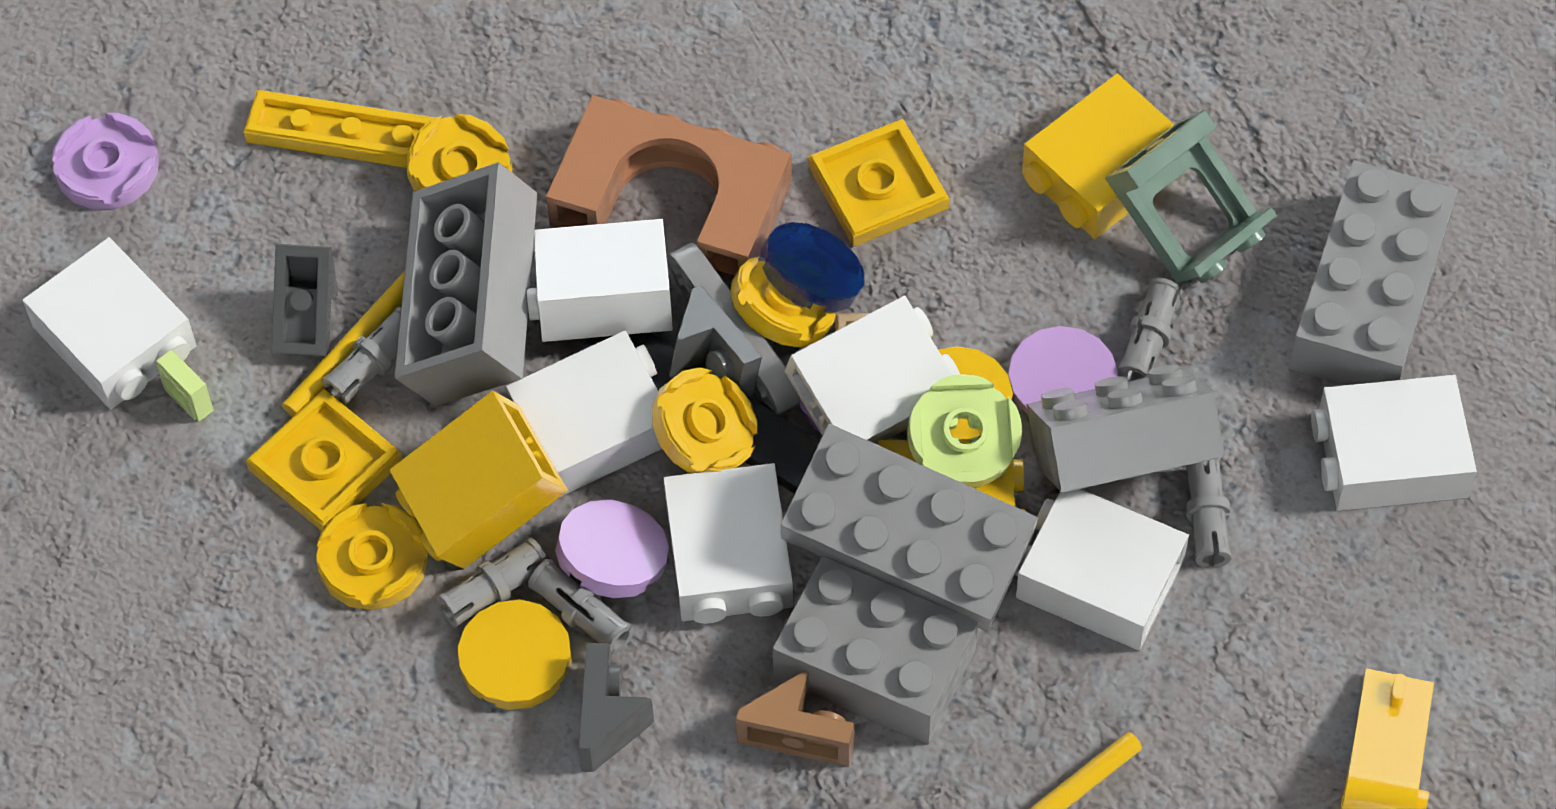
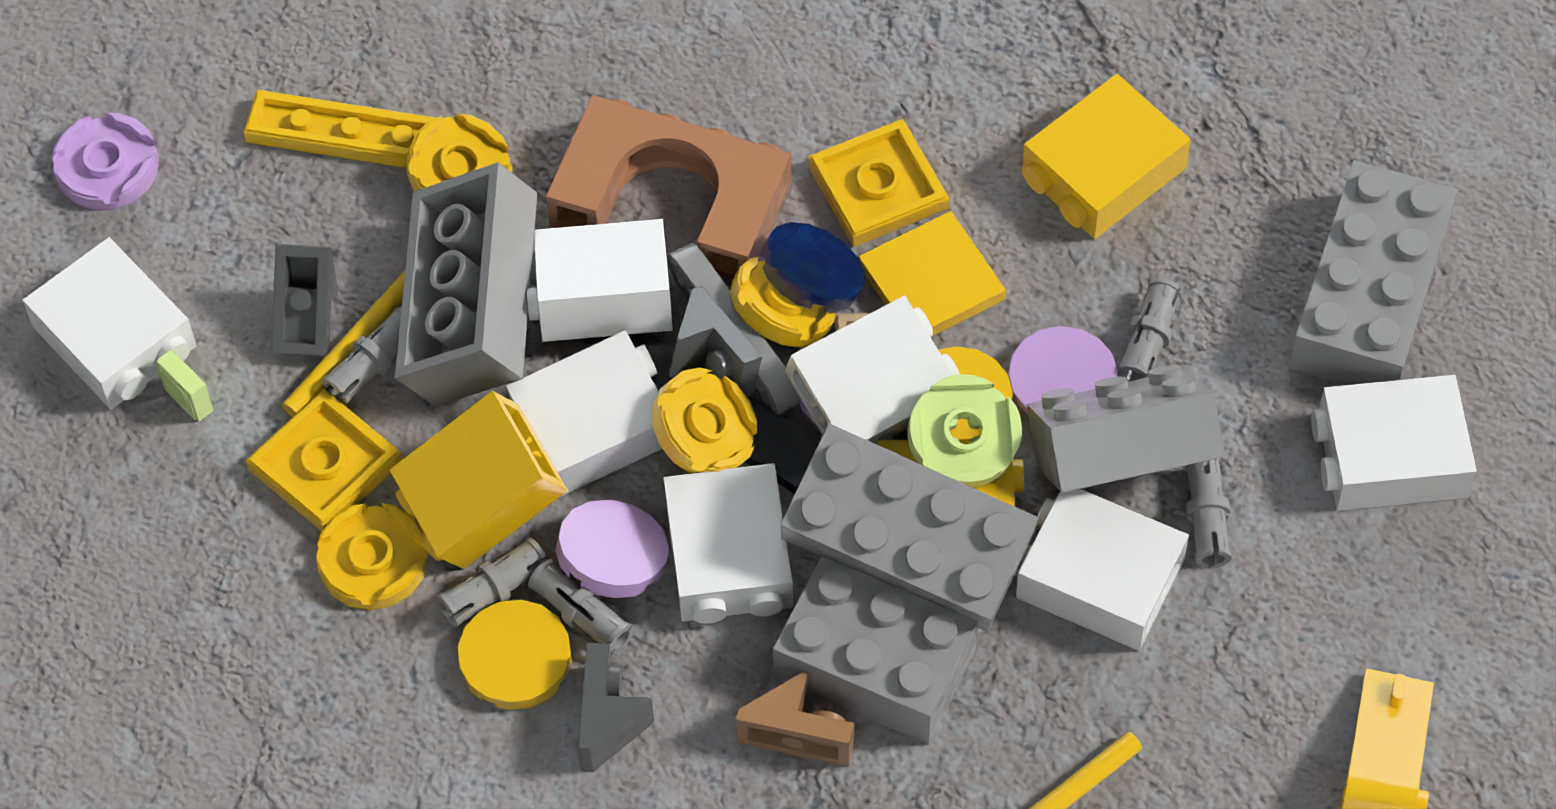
(935, 271): none -> yellow tile
(1160, 163): sand green window -> none

